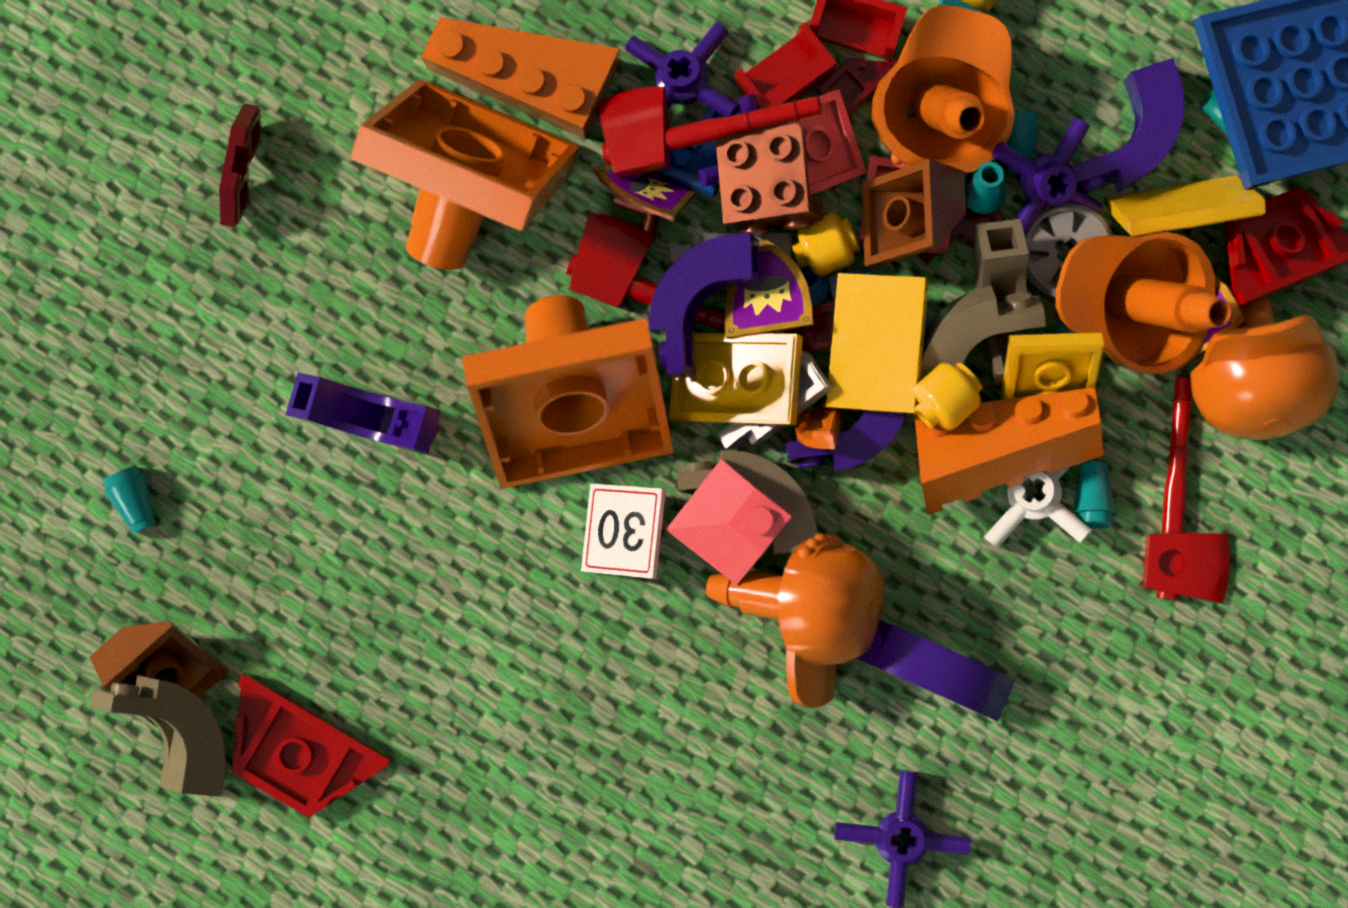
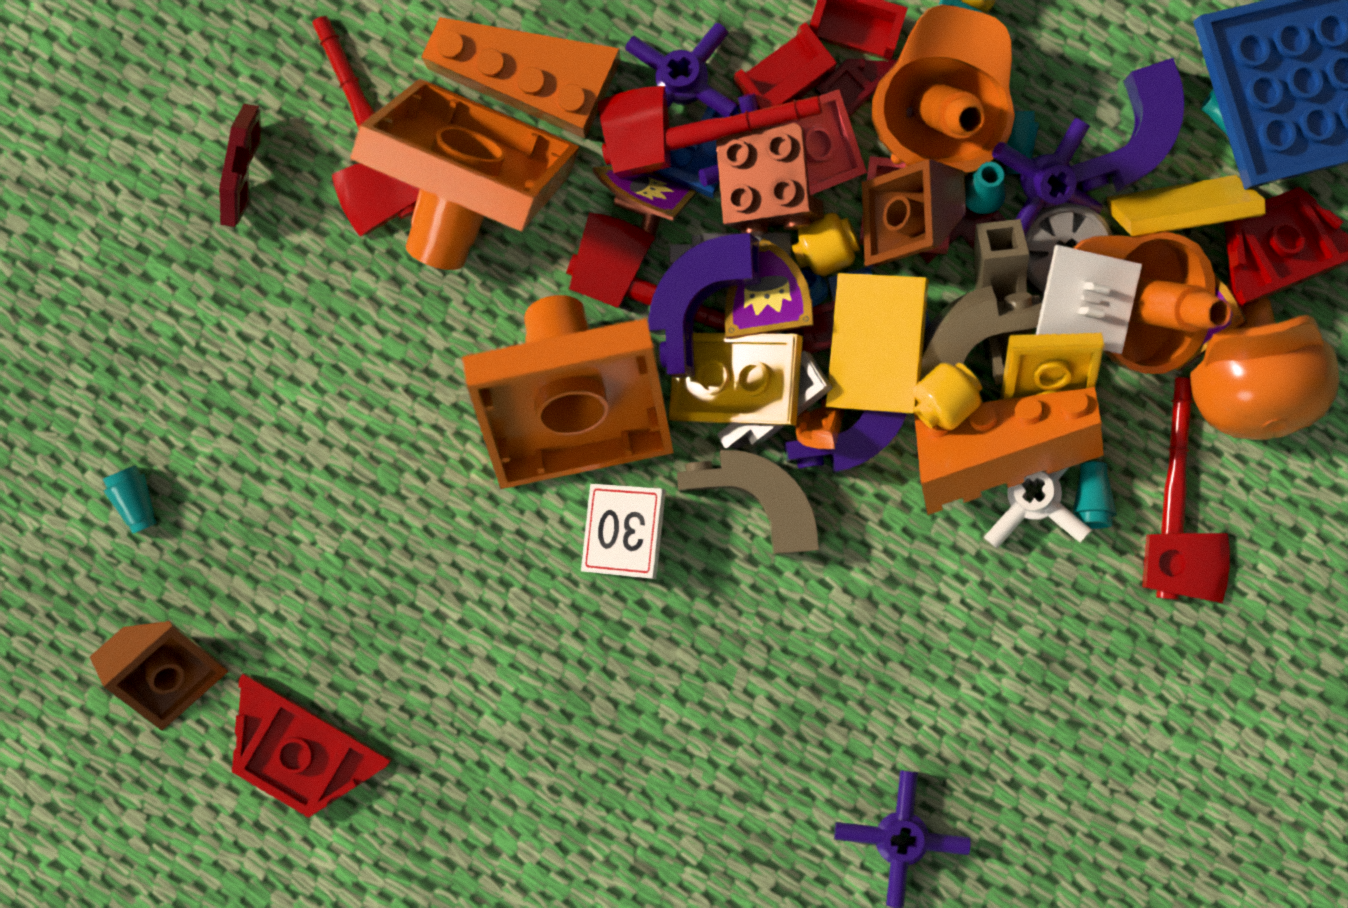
(190, 733): dark tan arch -> none
(363, 413): dark purple arch -> none
(364, 193): none -> red piece
(729, 522): coral slope -> none
(824, 608): orange piece -> none
(939, 670): dark purple arch -> none
(1089, 296): none -> white piece

